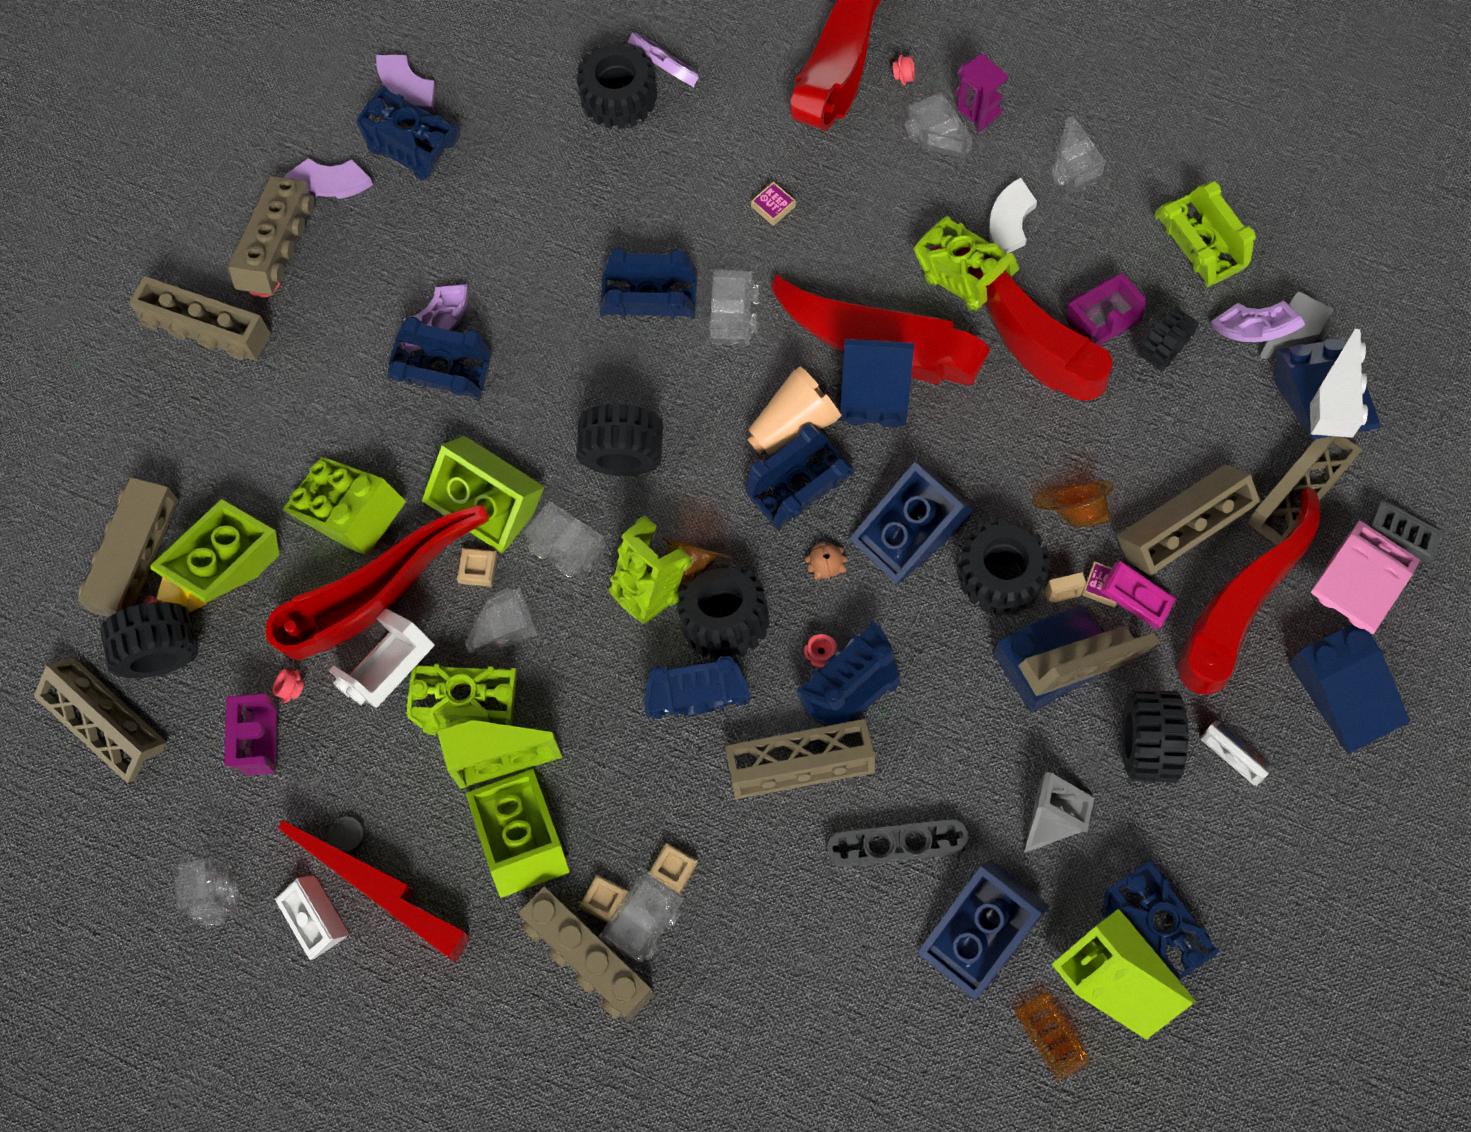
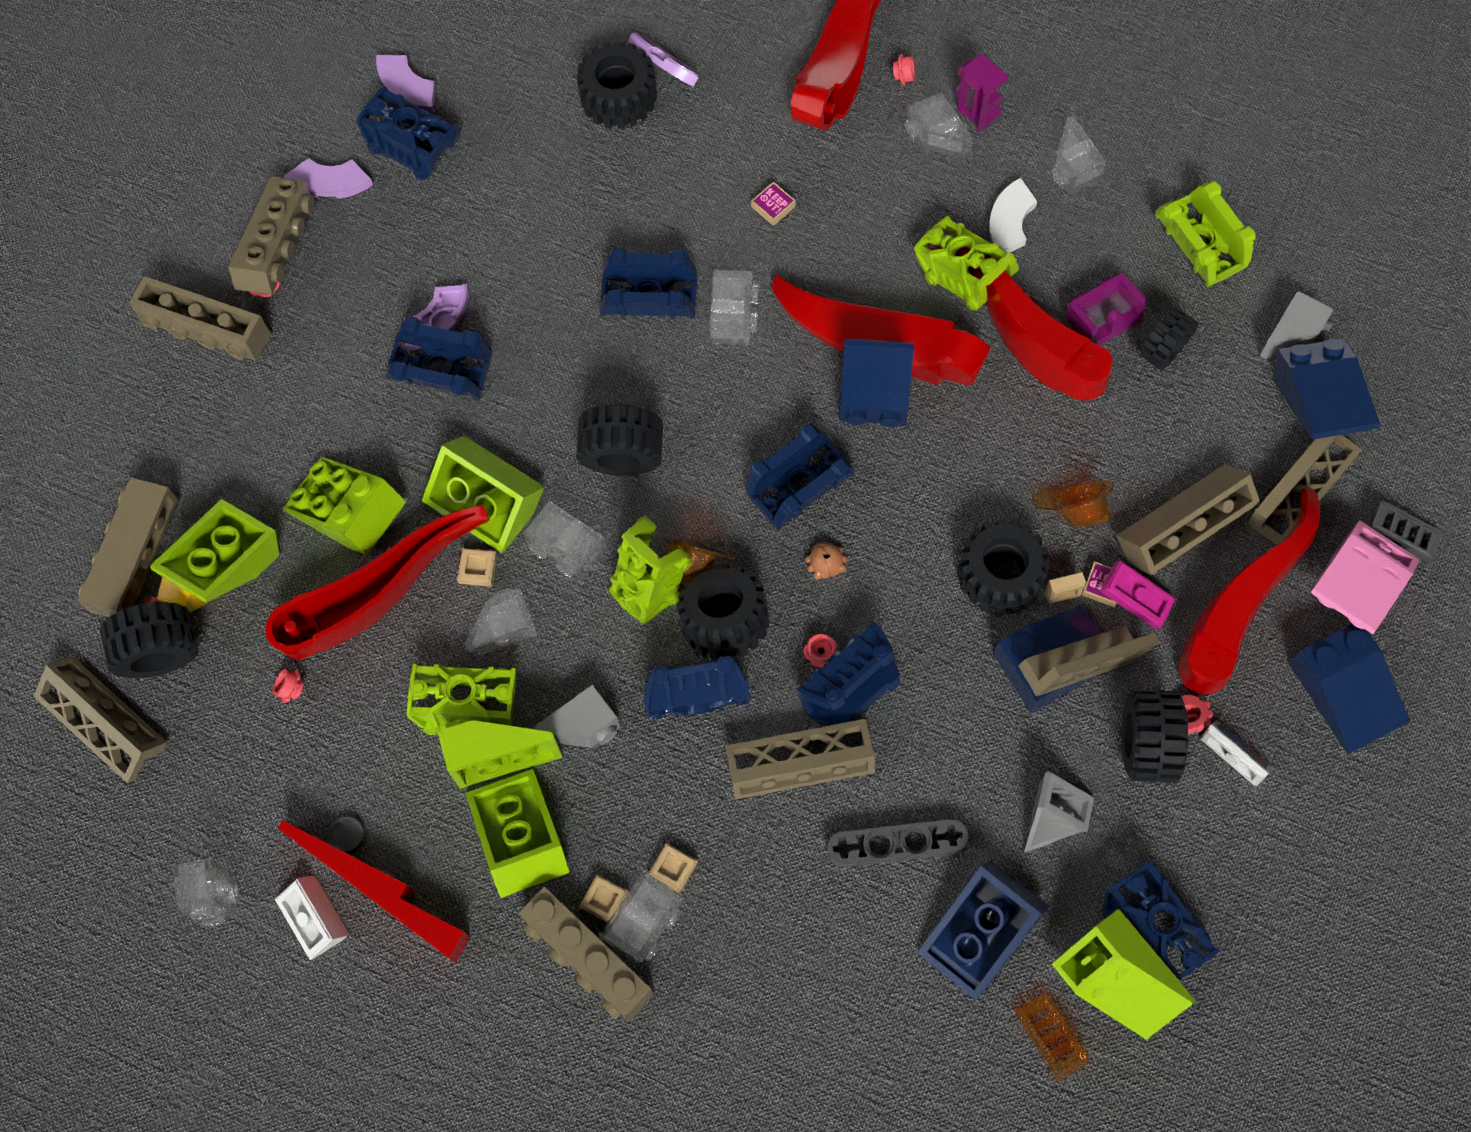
(251, 734): magenta window -> none
(386, 663): white panel -> none
(582, 721): none -> light grey slope
(791, 408): light nougat cone -> none
(911, 522): dark blue slope -> none
(1197, 713): none -> coral animal
(1257, 324): lavender tile -> none
(1338, 402): white slope -> none

